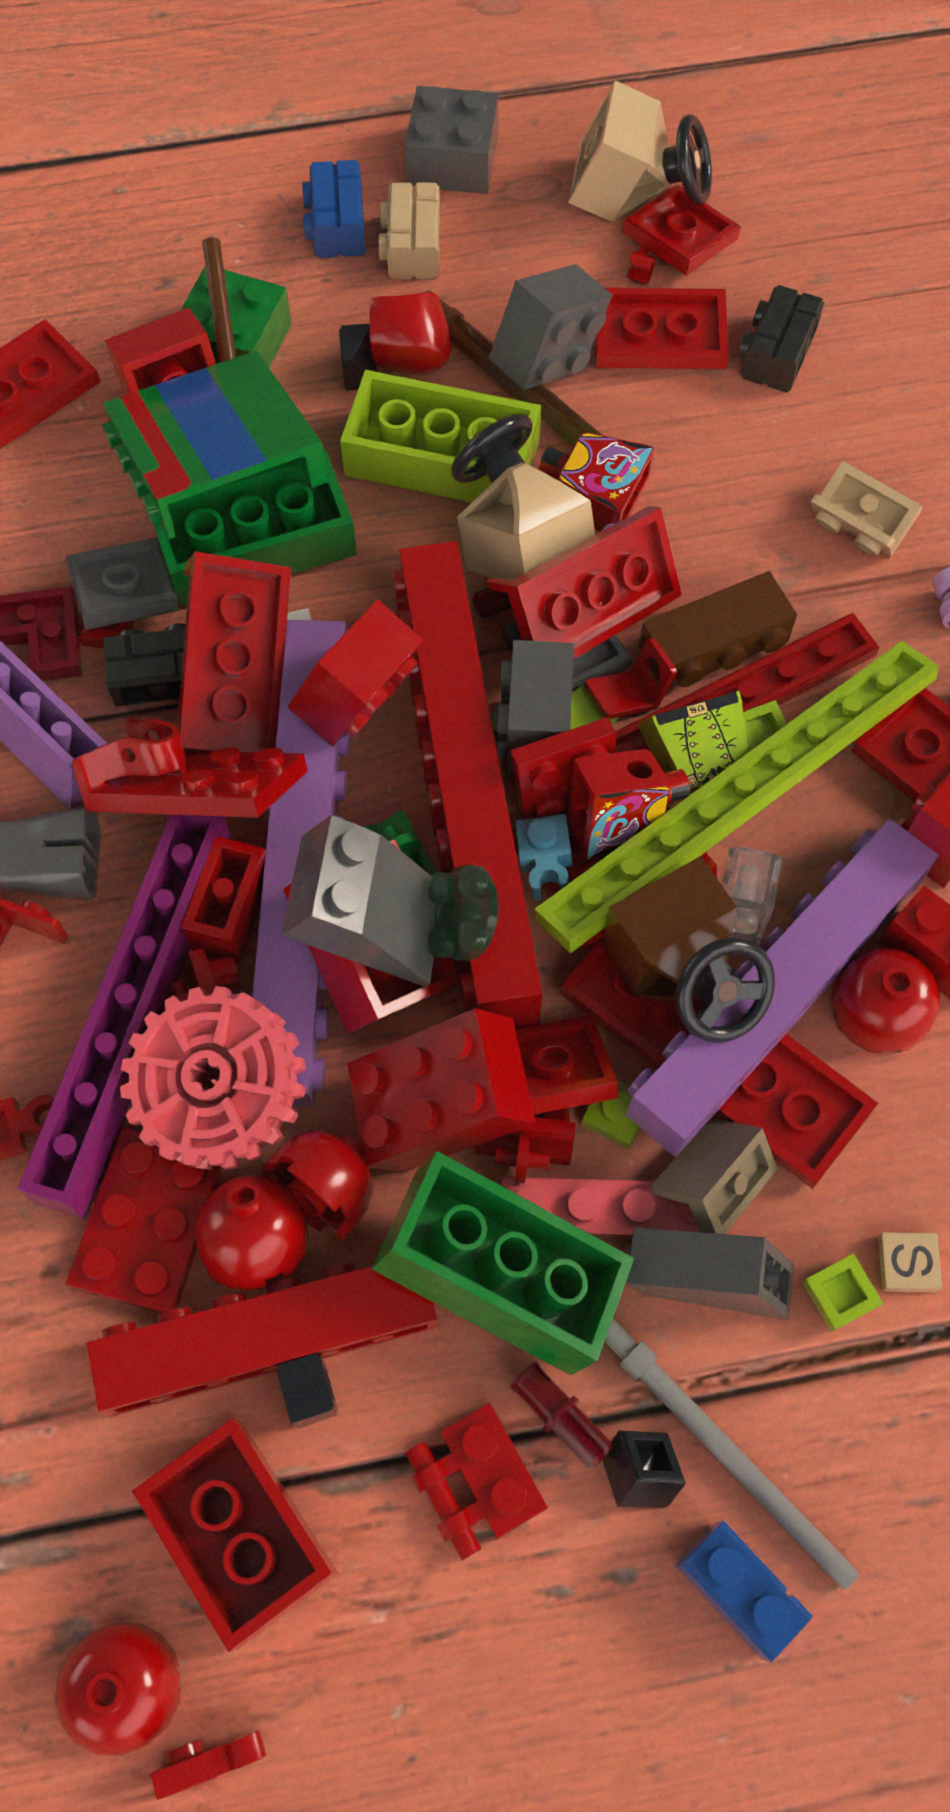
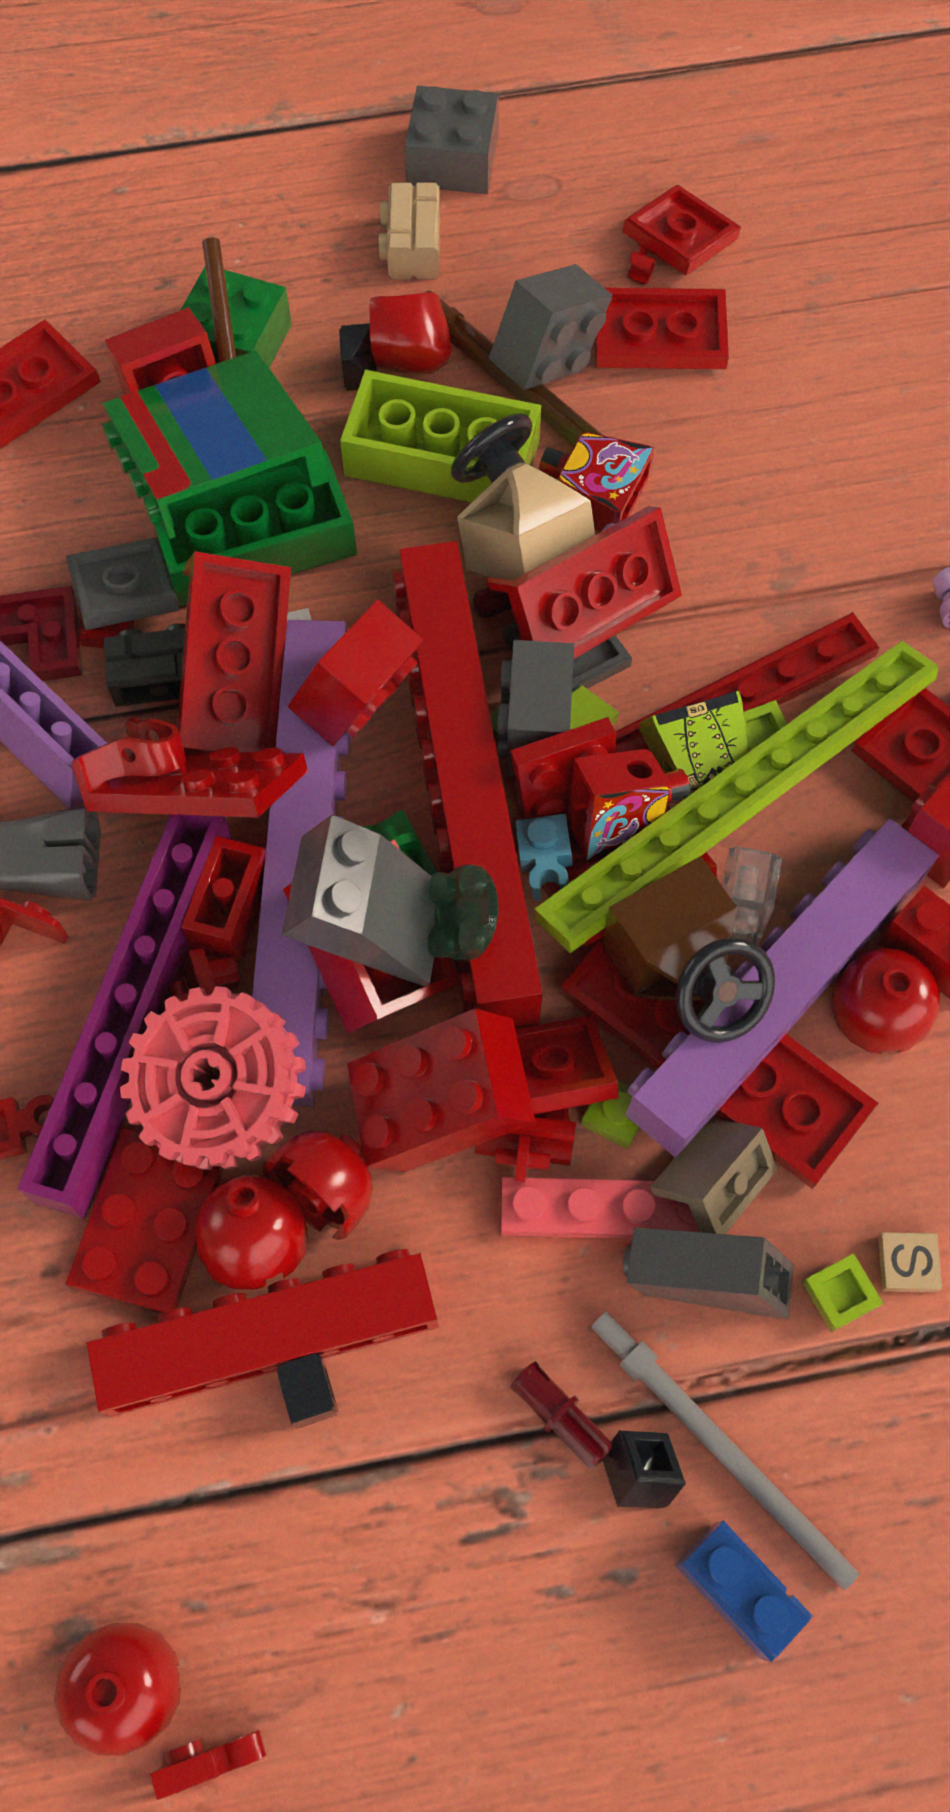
(234, 1534): red brick -> none
(336, 209): blue brick -> none
(493, 1473): red plate -> none
(504, 1264): green brick -> none
(629, 160): tan piece -> none
(633, 690): red bracket -> none
(722, 629): reddish brown brick -> none
(781, 338): pearl dark grey brick -> none
(865, 510): tan bracket -> none

